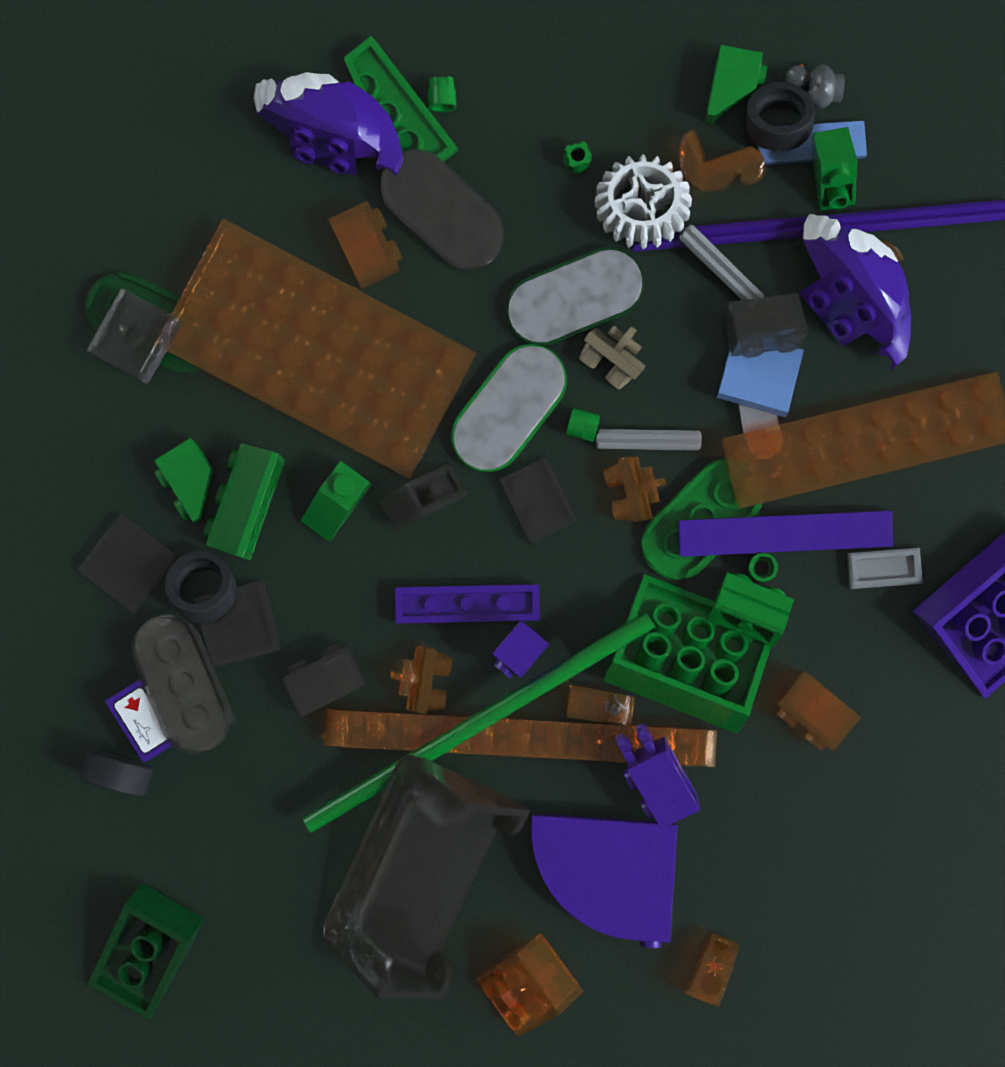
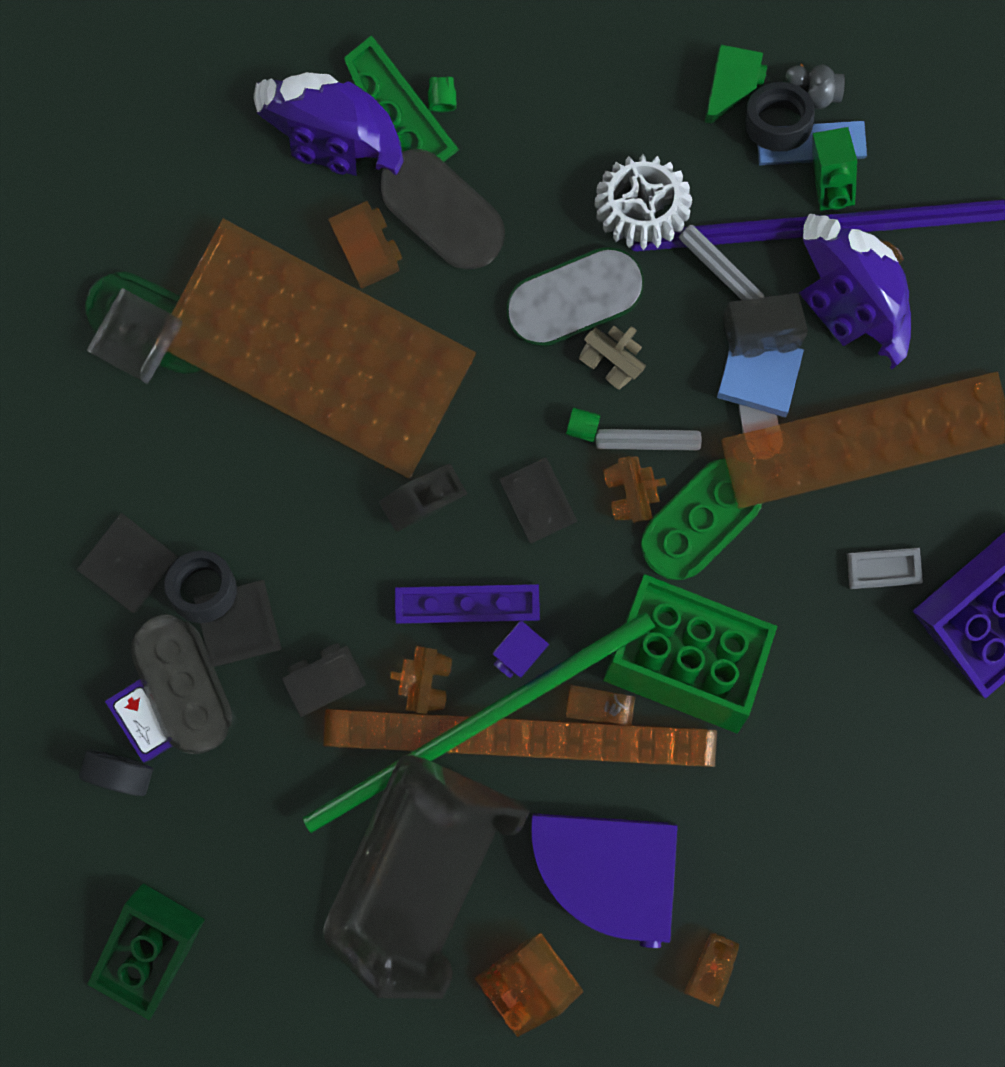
(189, 476): green slope -> none
(244, 500): green slope -> none
(335, 501): green slope -> none
(509, 408): flat silver tile -> none
(573, 166): green hose -> none
(659, 778): dark purple hinge -> none
(721, 171): clear orange animal -> none
(751, 608): green brick -> none
(772, 567): green hose -> none
(785, 533): dark purple tile -> none
(816, 711): clear orange brick -> none

